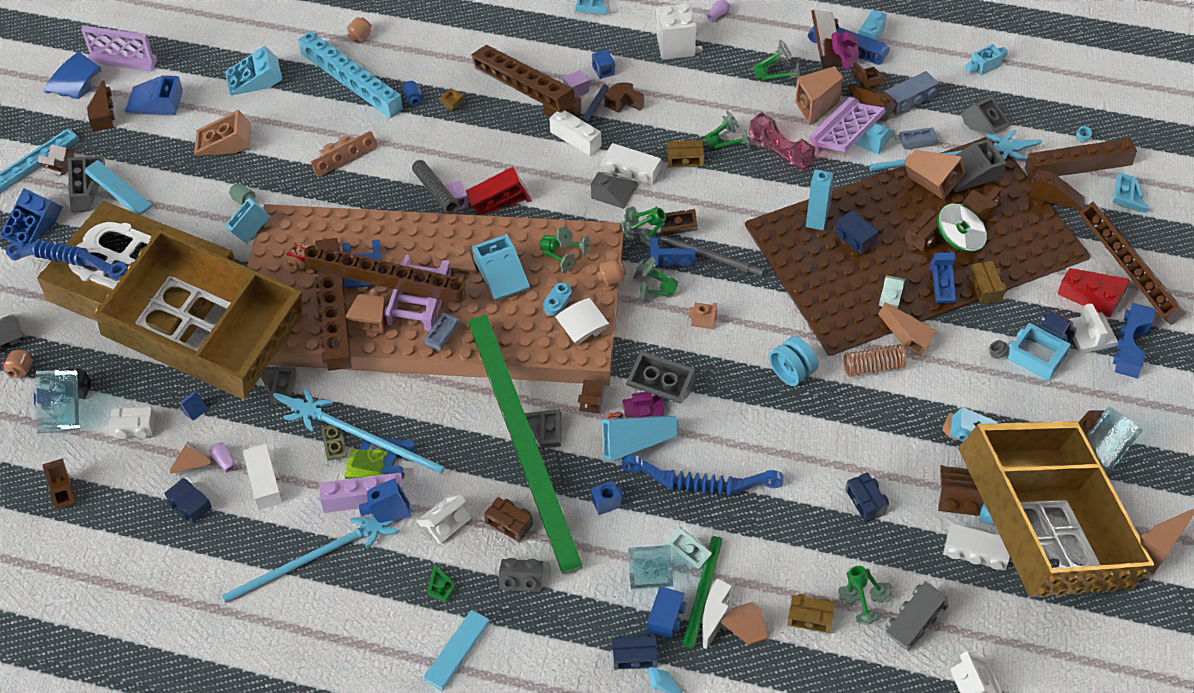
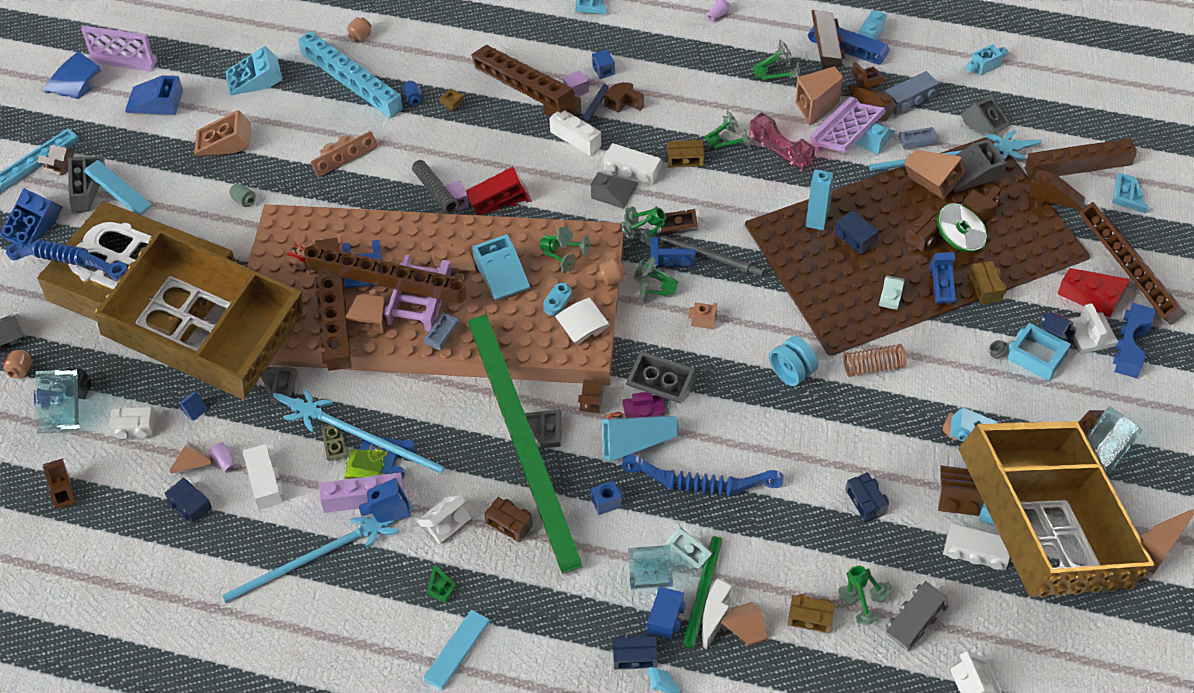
(100, 107): reddish brown slope -> none
(248, 220): medium azure slope -> none
(520, 575): dark grey bracket -> none
(676, 31): white container -> none
(847, 47): magenta plate -> none
(908, 330): nougat slope -> none
(1081, 131): medium azure hinge -> none

